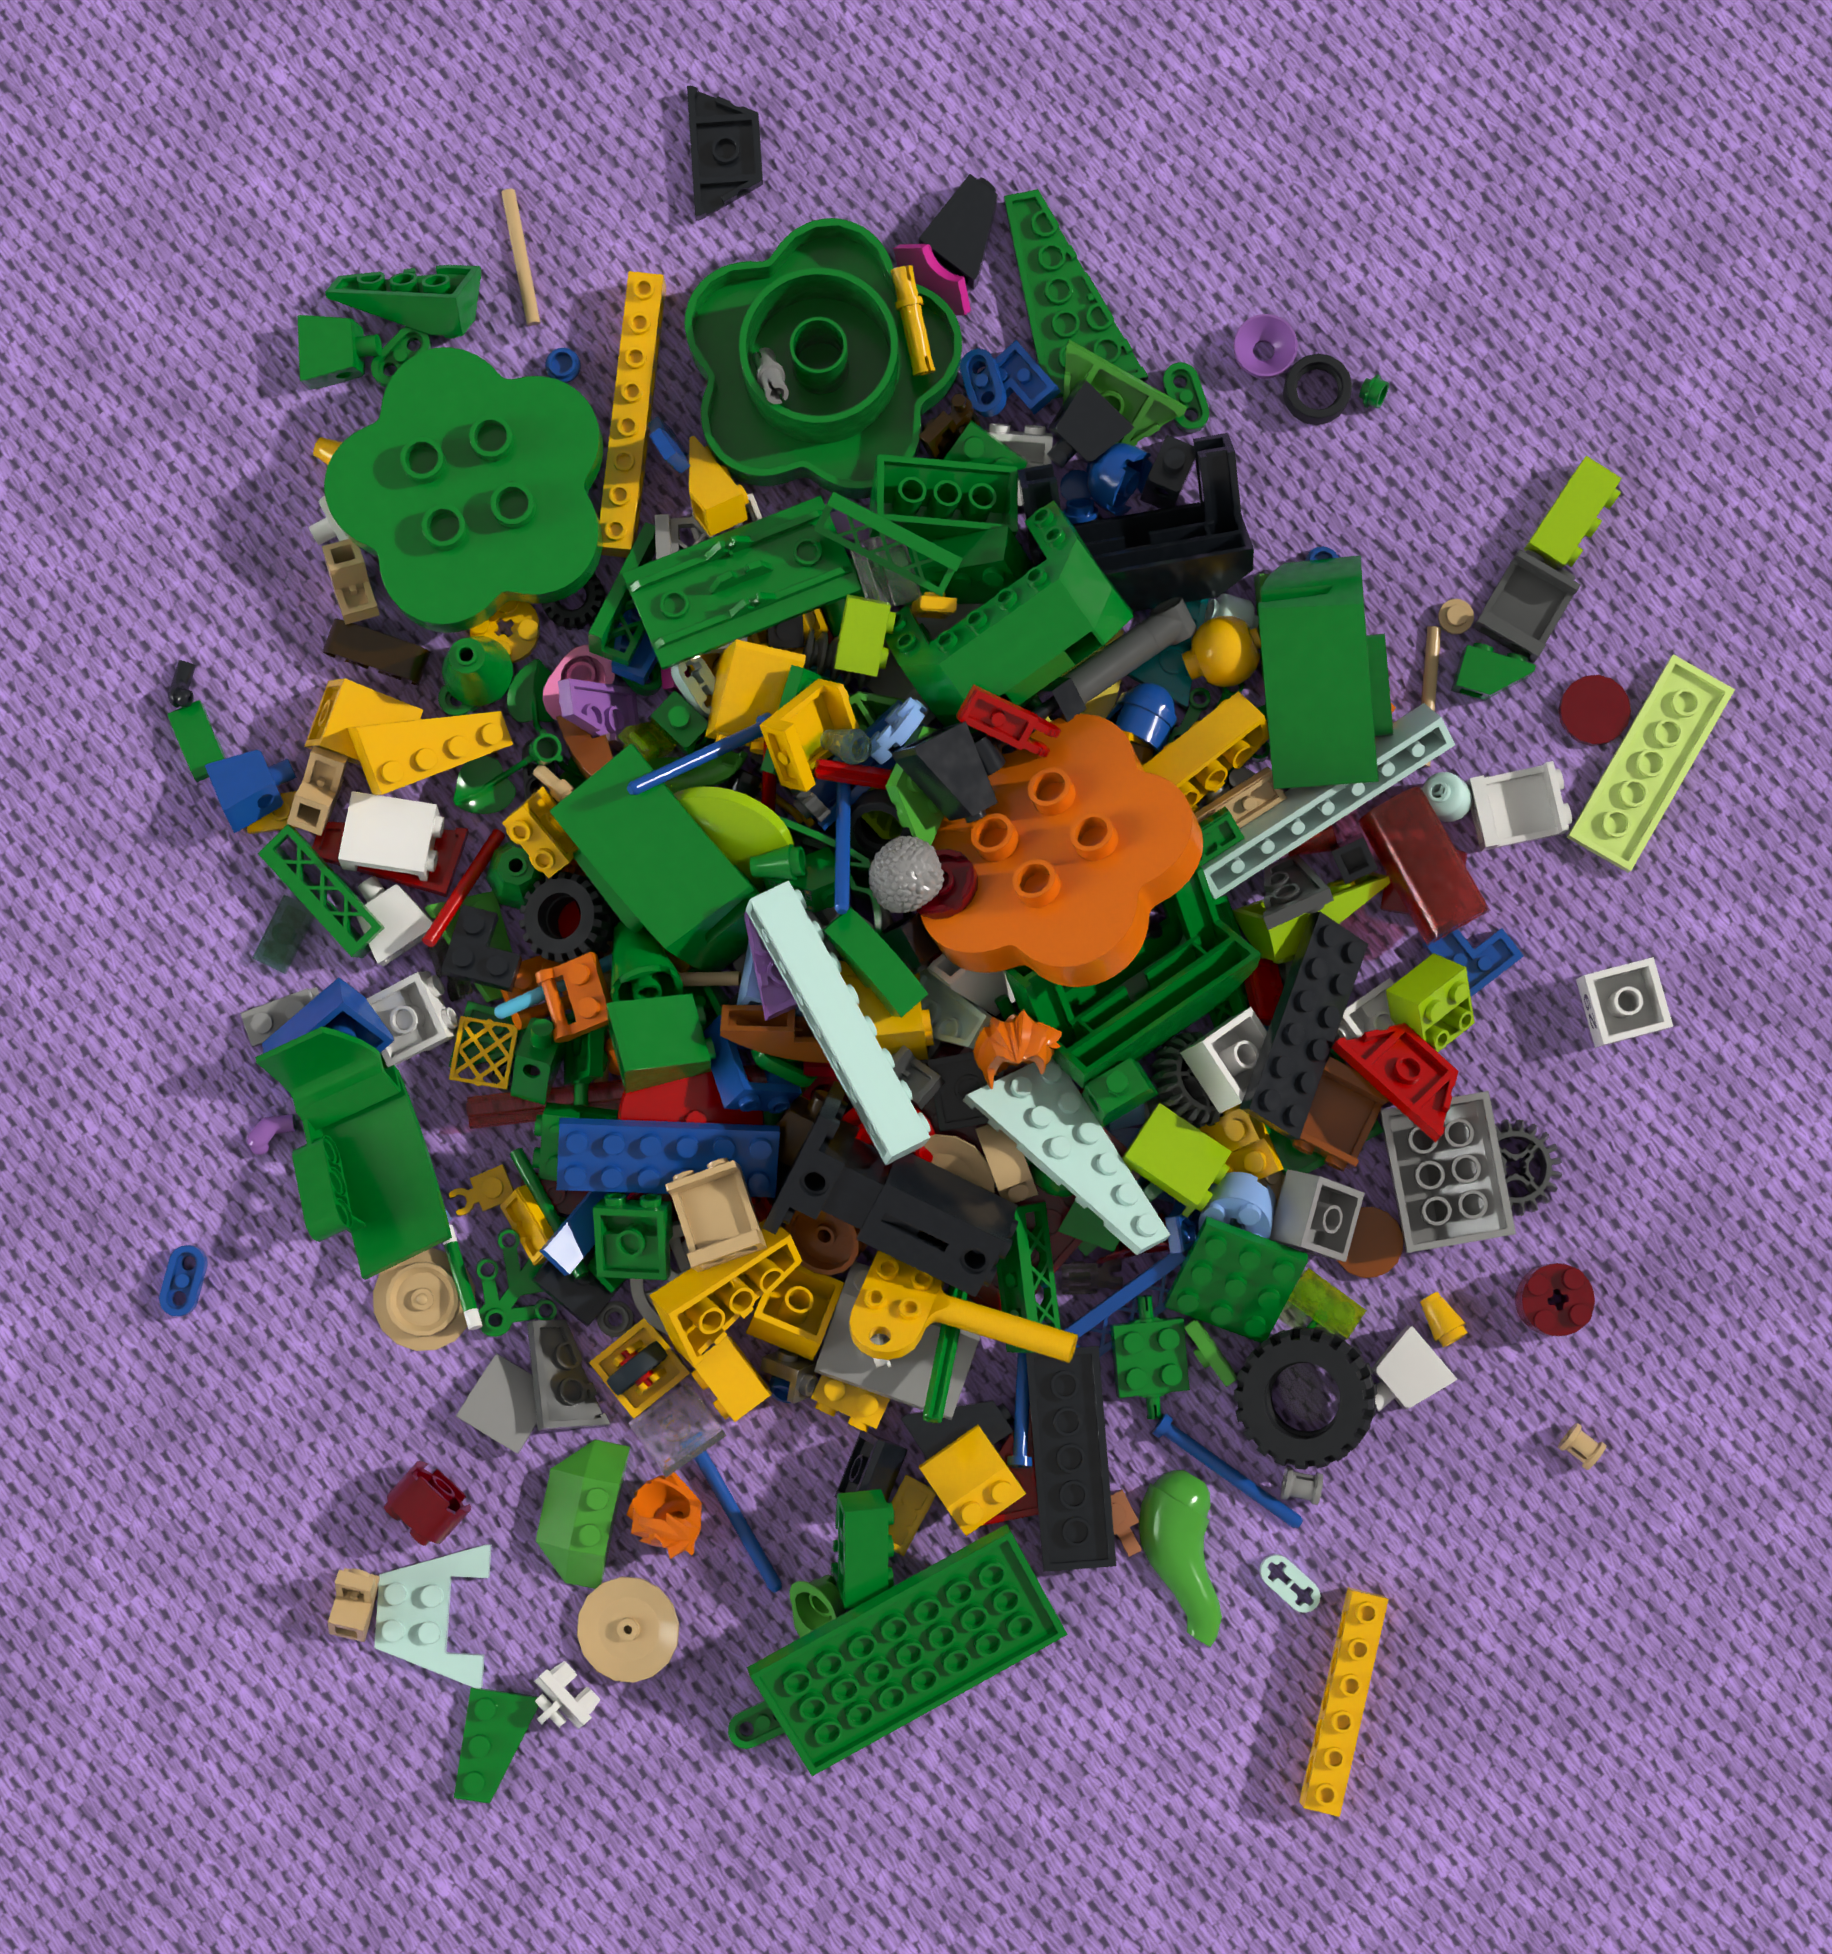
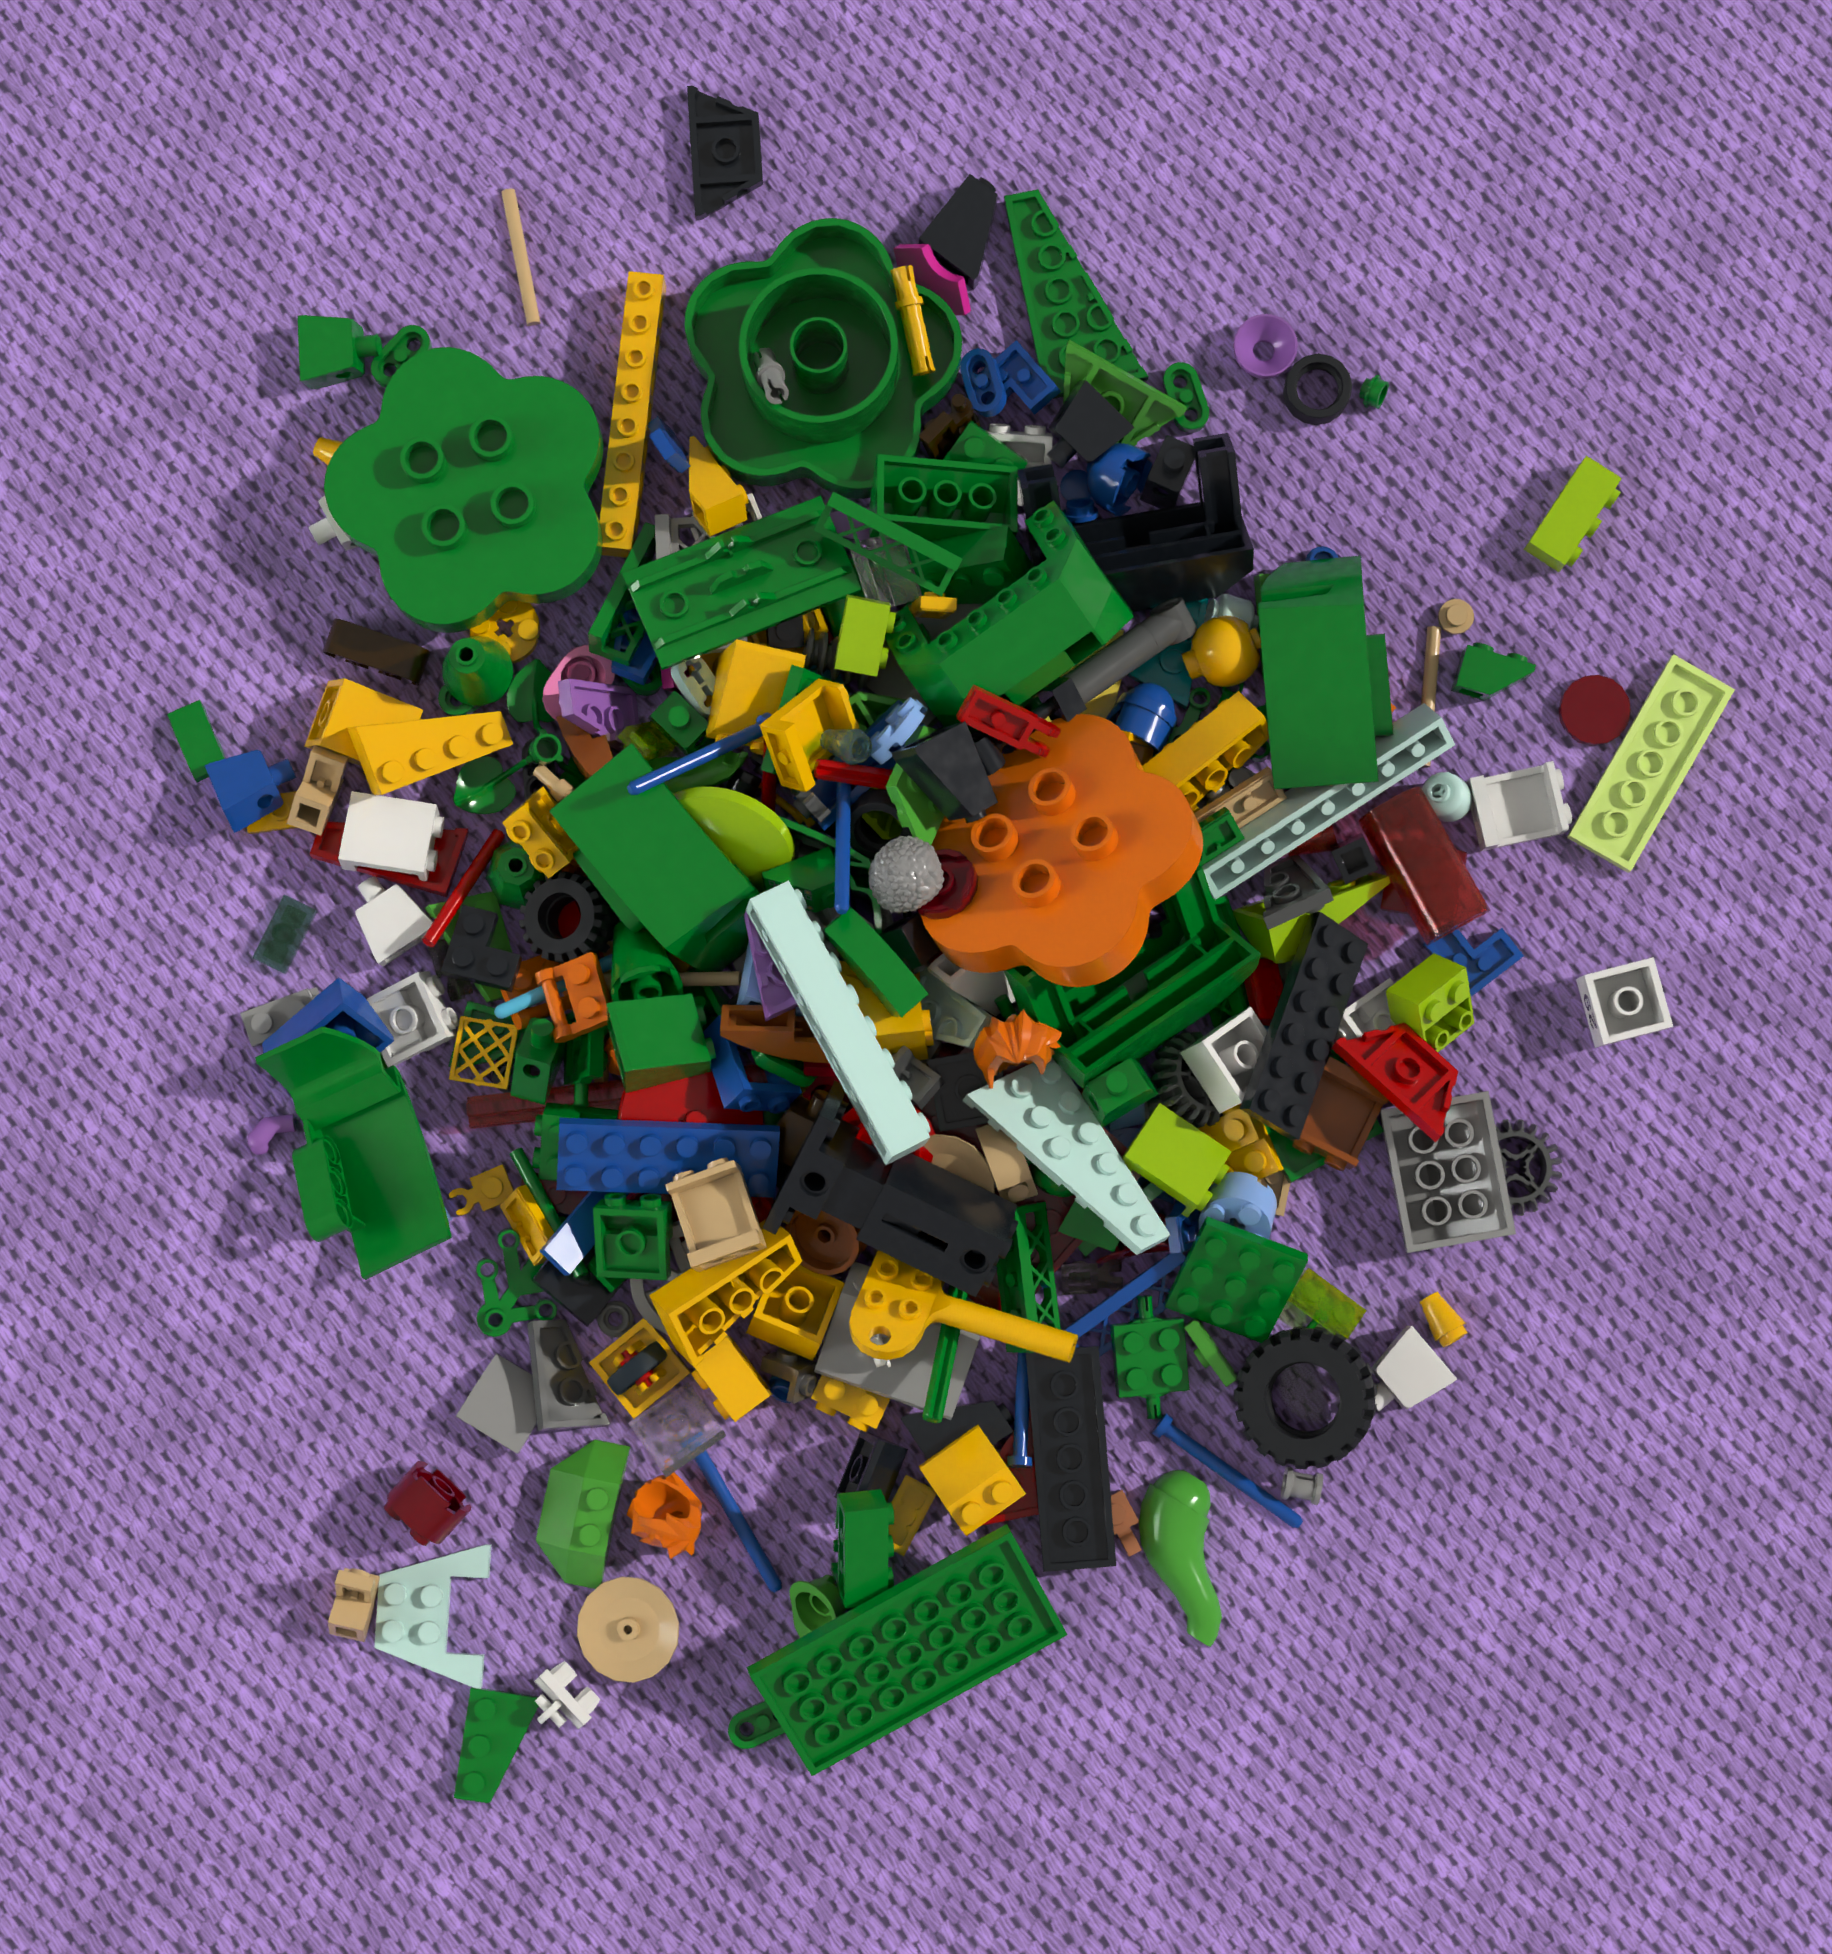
(179, 690): black arm -> none
(183, 1280): blue plate -> none
(315, 897): green fence -> none
(350, 581): tan brick -> none
(420, 1302): tan piece -> none
(428, 303): green wedge -> none
(462, 1282): green bar -> none
(563, 365): blue plate -> none
(582, 616): black tyre -> none
(782, 863): green cone -> none
(1296, 1577): light aqua beam -> none
(1316, 1215): light grey brick -> none
(1343, 1701): yellow brick -> none
(1374, 1245): dark orange tile -> none
(1527, 604): dark grey panel -> none
(1575, 1305): dark red brick -> none
(1582, 1446): tan bush -> none

